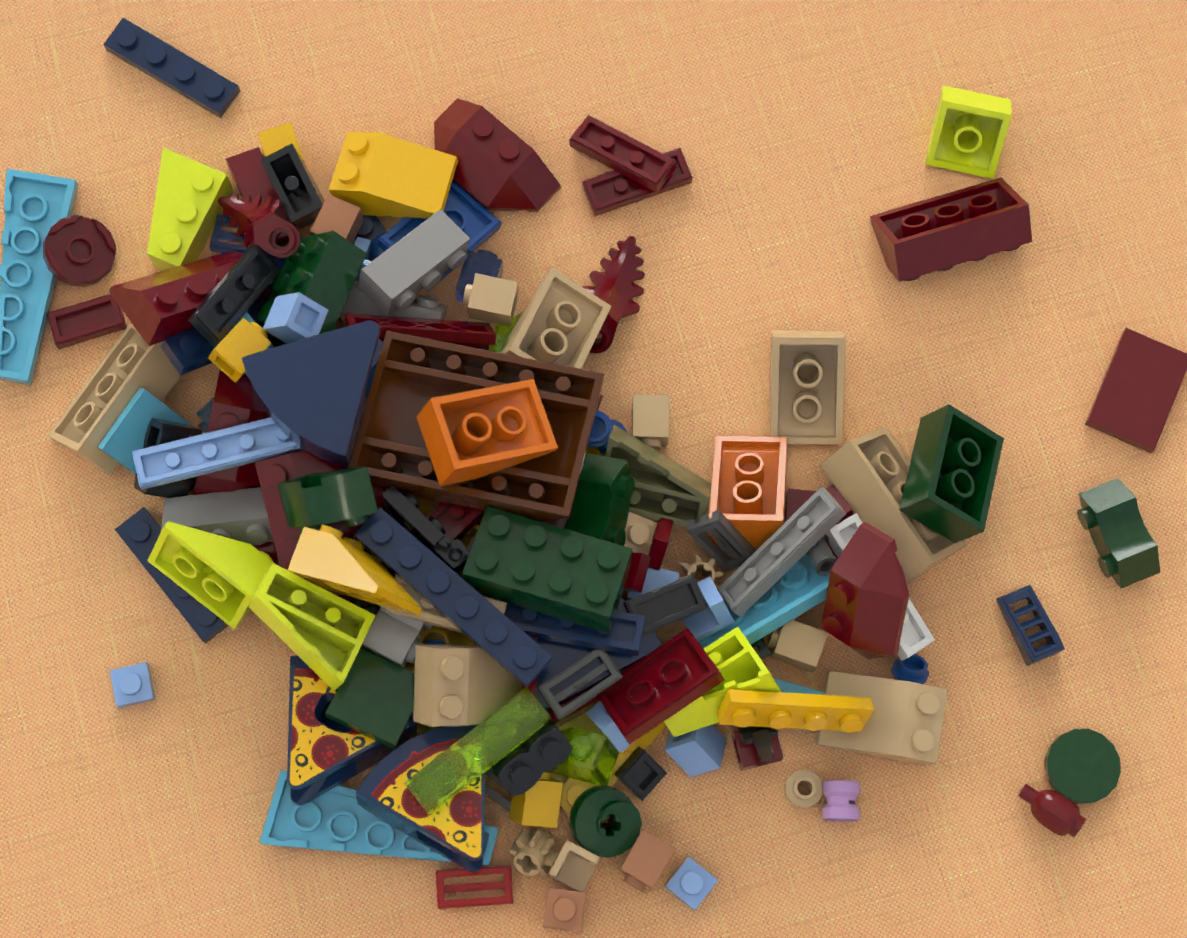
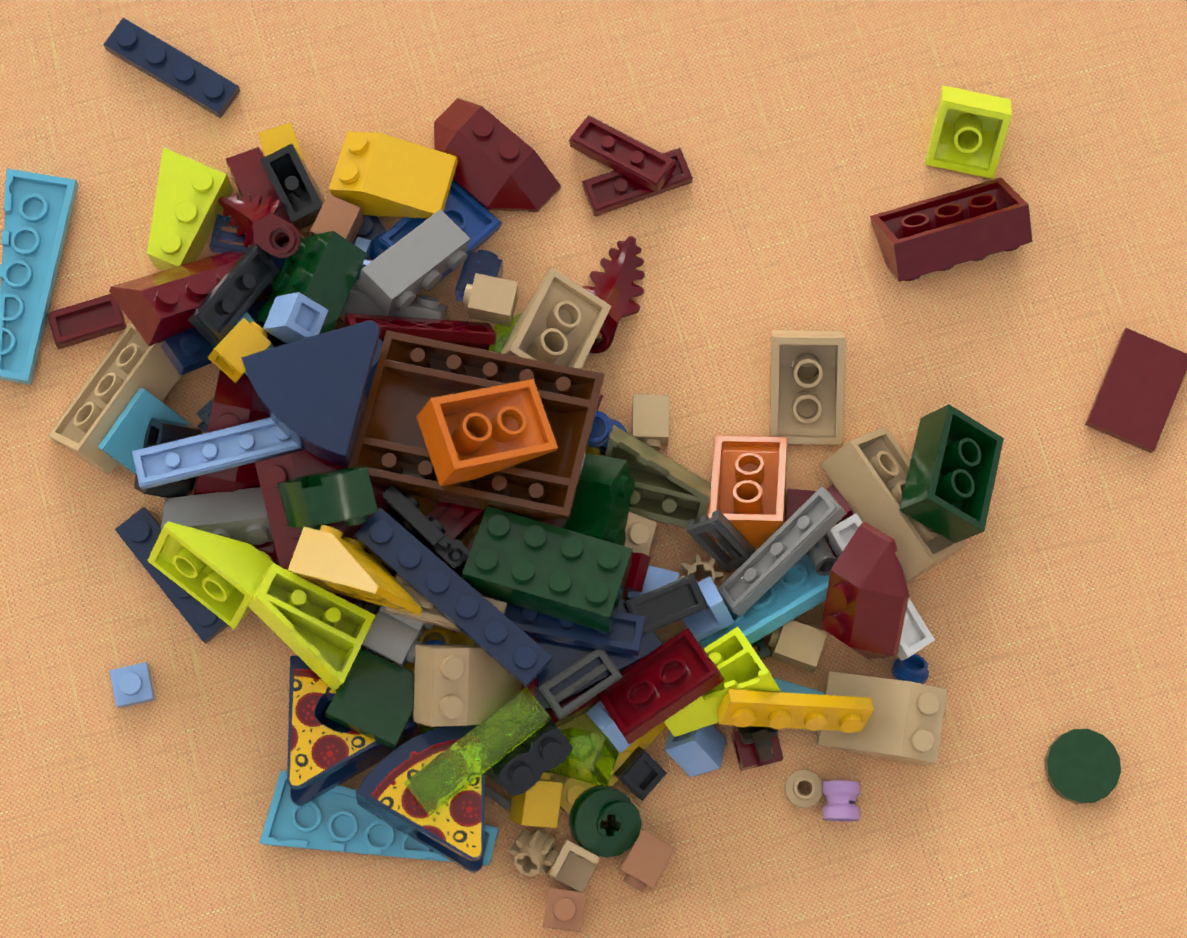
(79, 251): dark red tile -> none
(506, 884): red tile -> none
(660, 543): dark red tile -> none
(691, 883): light blue plate -> none
(1029, 655): dark blue slope -> none
(1053, 810): dark red plant -> none
(1118, 533): dark green brick -> none

